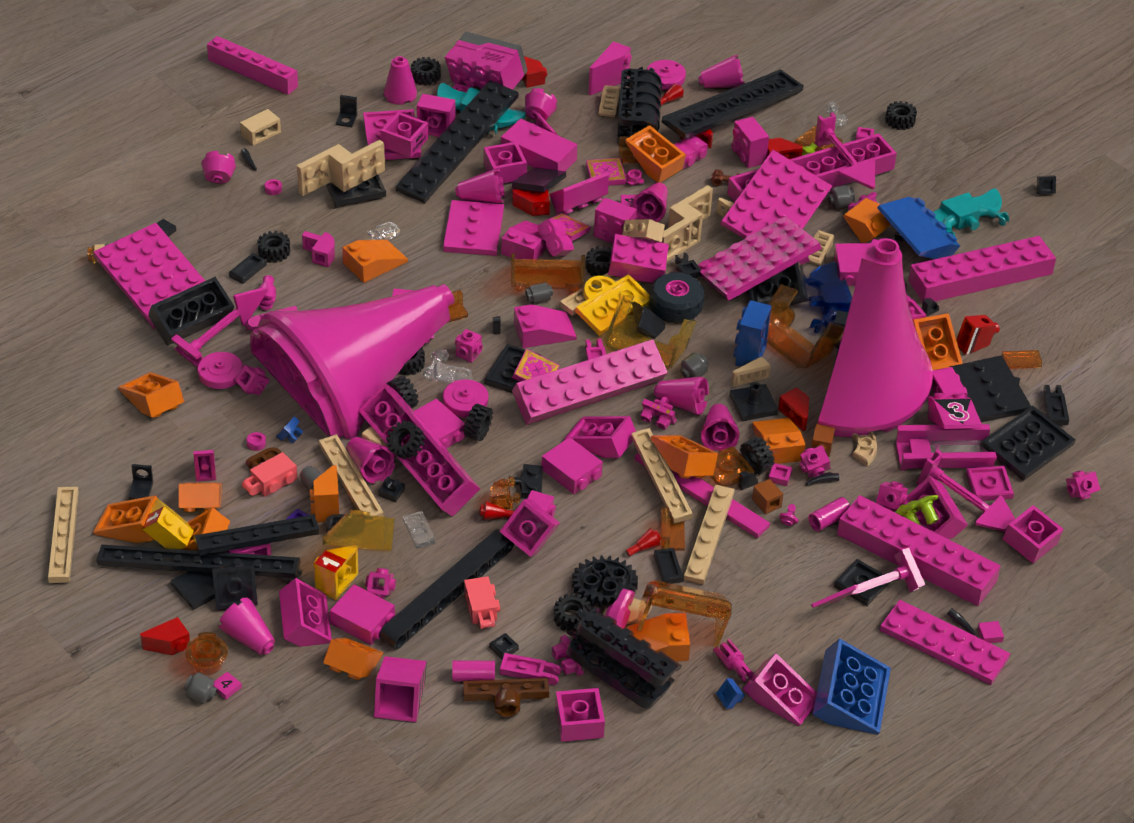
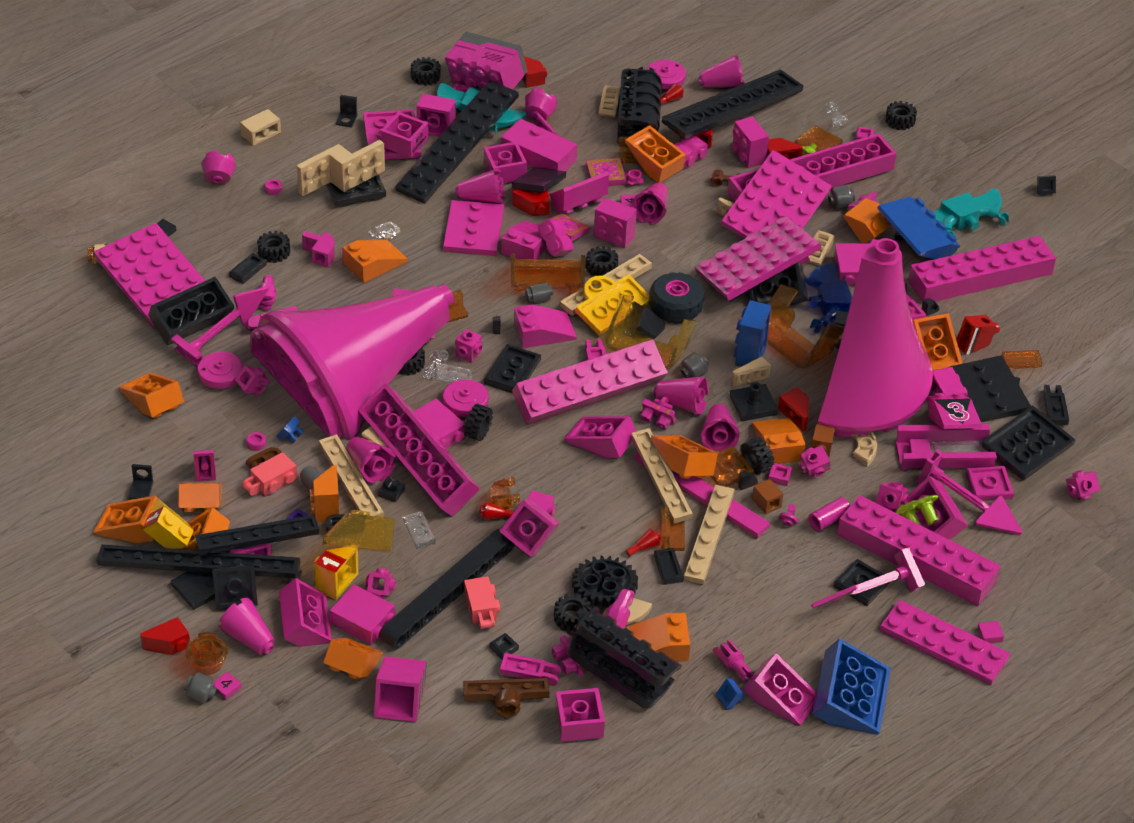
(63, 535): tan plate -> none
(247, 157): black helmet -> none
(252, 65): dark pink brick -> none
(397, 435): black tyre -> none
(400, 82): dark pink cone -> none
(405, 390): black tyre -> none
(472, 670): dark pink pin -> none
(530, 479): black plate -> none
(533, 365): tile -> none
(572, 465): dark pink brick -> none
(609, 67): dark pink slope -> none
(638, 257): dark pink brick -> none
(644, 229): tan brick -> none
(686, 221): tan bracket -> none
(686, 266): black plate -> none
(686, 600): clear orange windscreen -> none
(826, 477): black helmet -> none
(860, 173): dark pink piece -> none
(959, 619): black helmet -> none
(1033, 534): dark pink brick -> none

